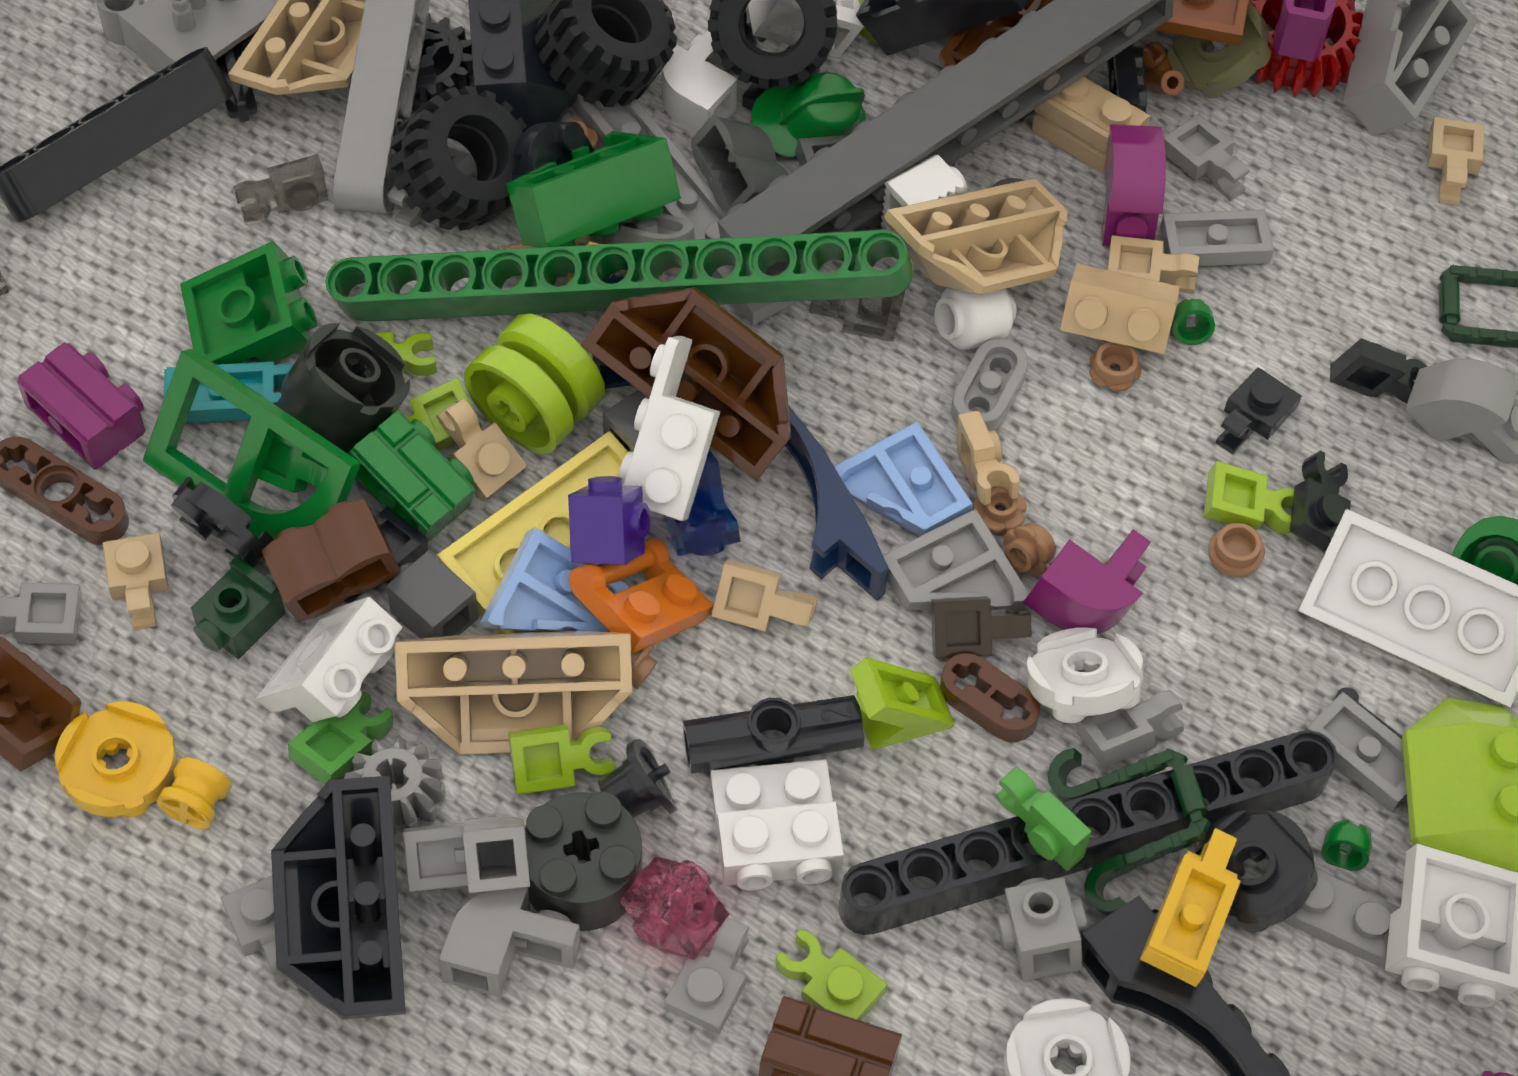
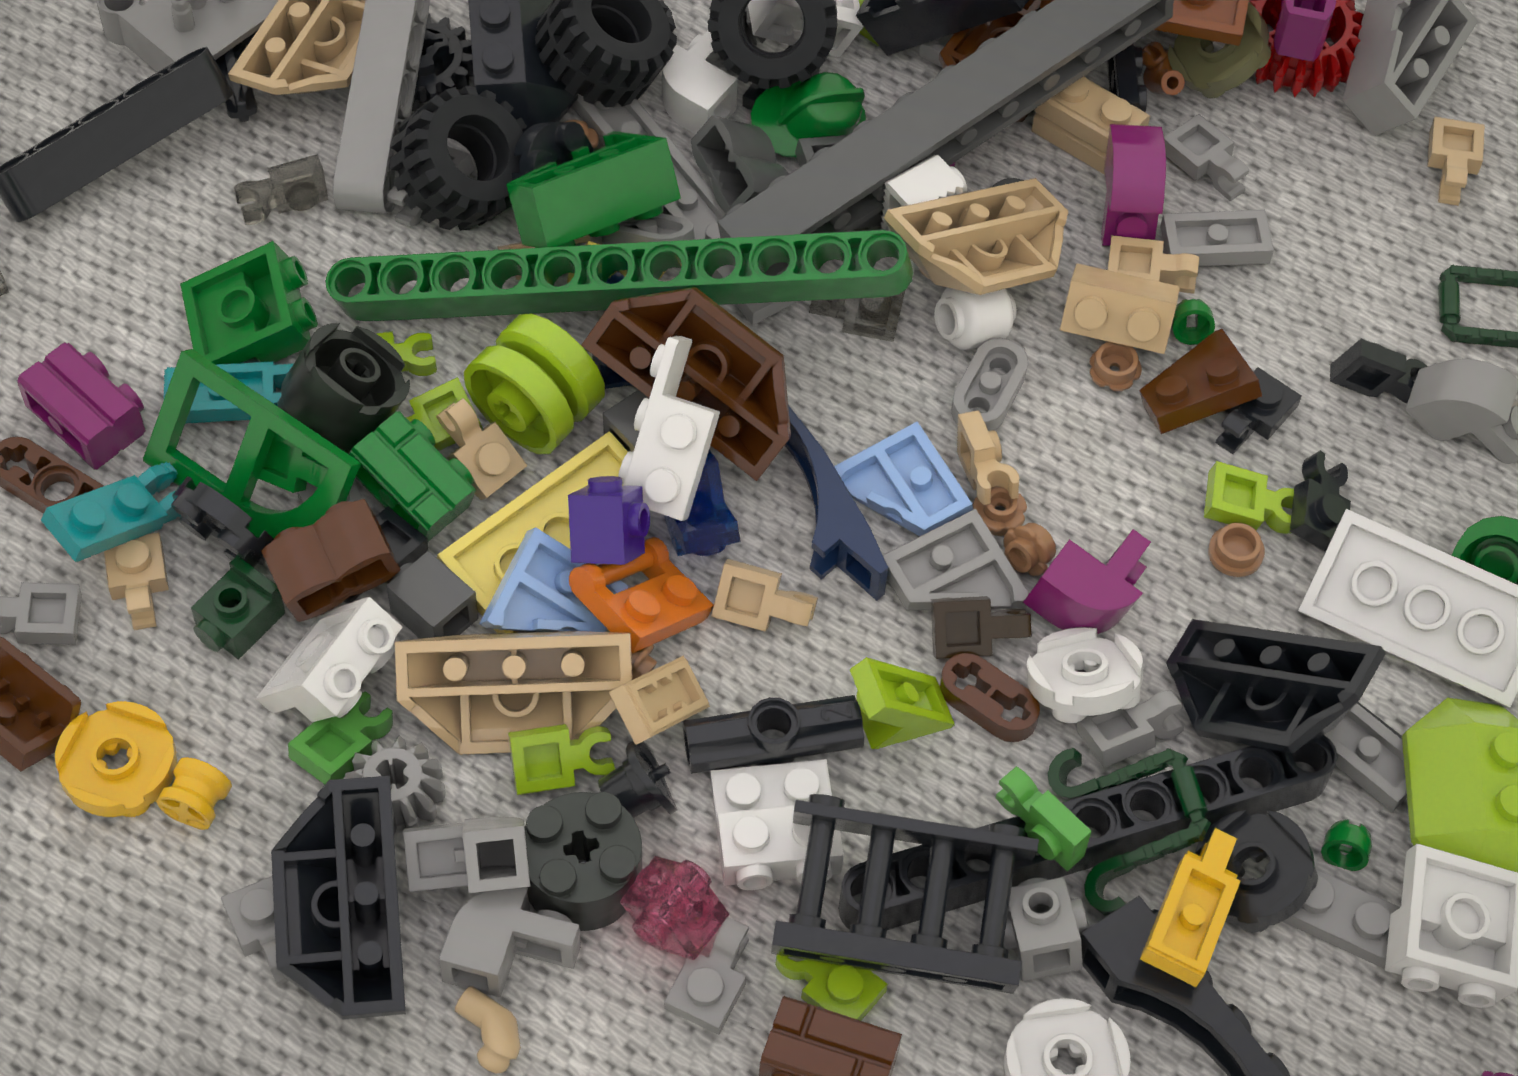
(112, 513): none -> teal hinge
(497, 1028): none -> tan arm
(659, 699): none -> tan plate
(927, 951): none -> black fence
(1200, 384): none -> reddish brown wing
(1268, 683): none -> black wedge

